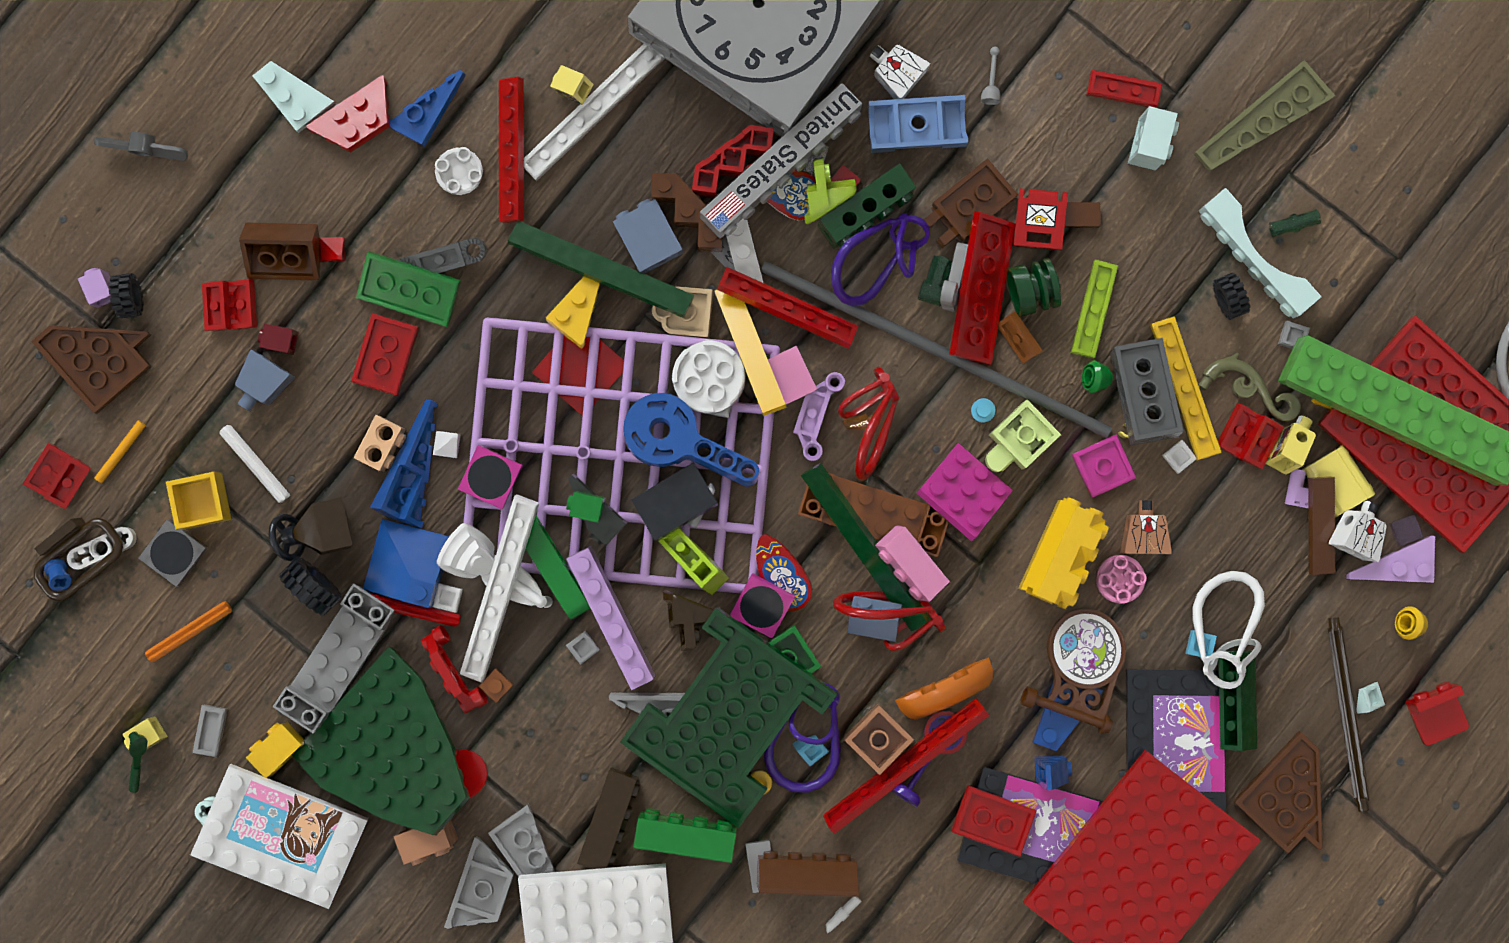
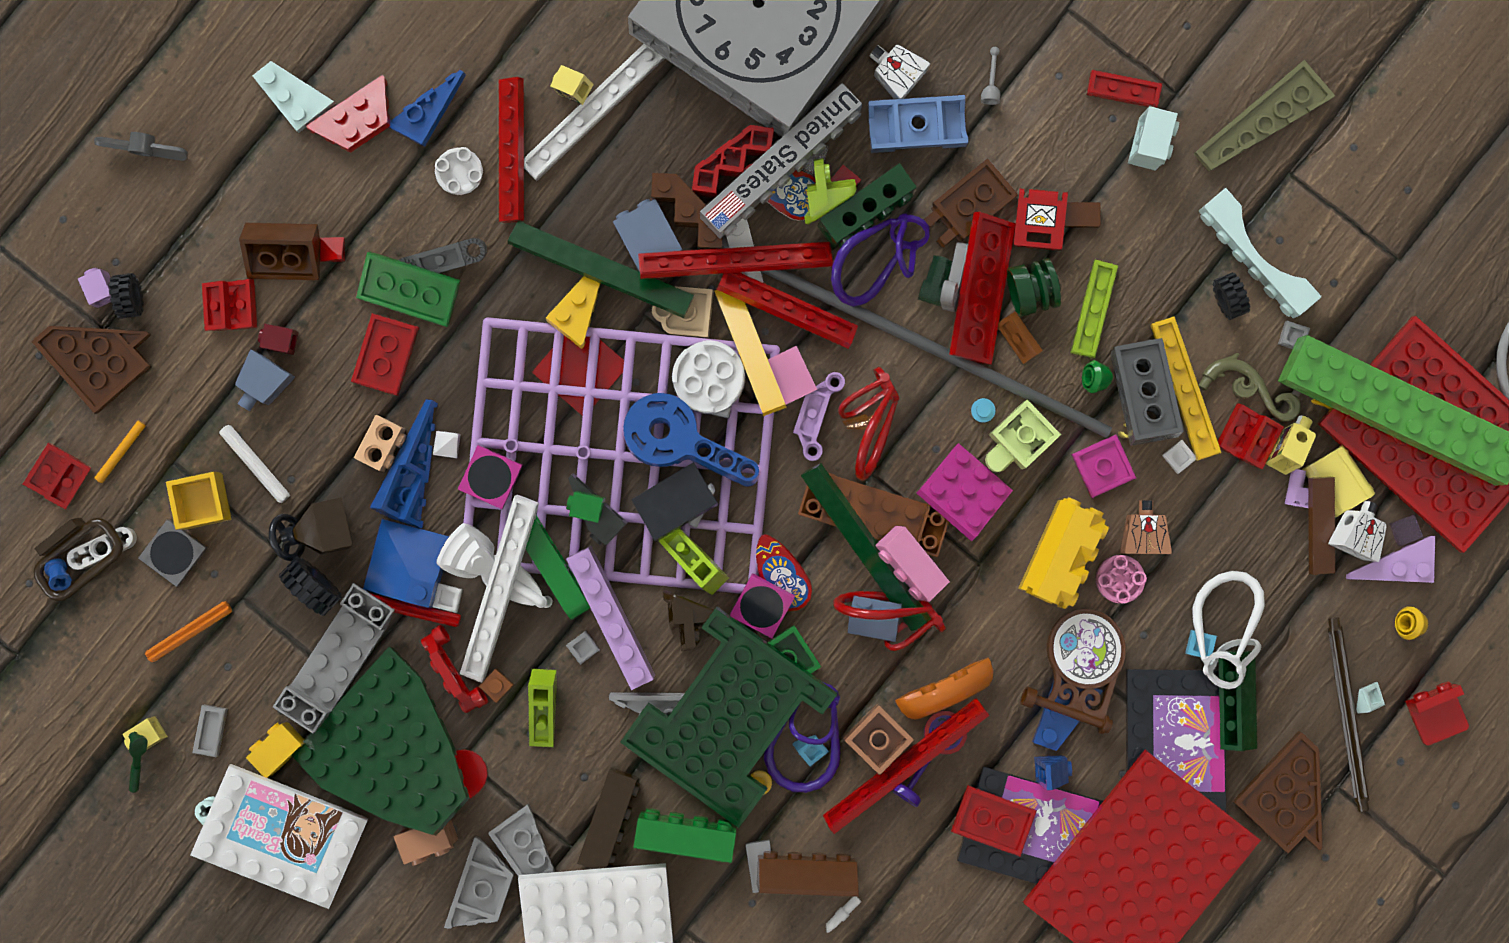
(542, 707): none -> lime slope
(735, 260): none -> red tile
(1294, 223): clear green pin -> none

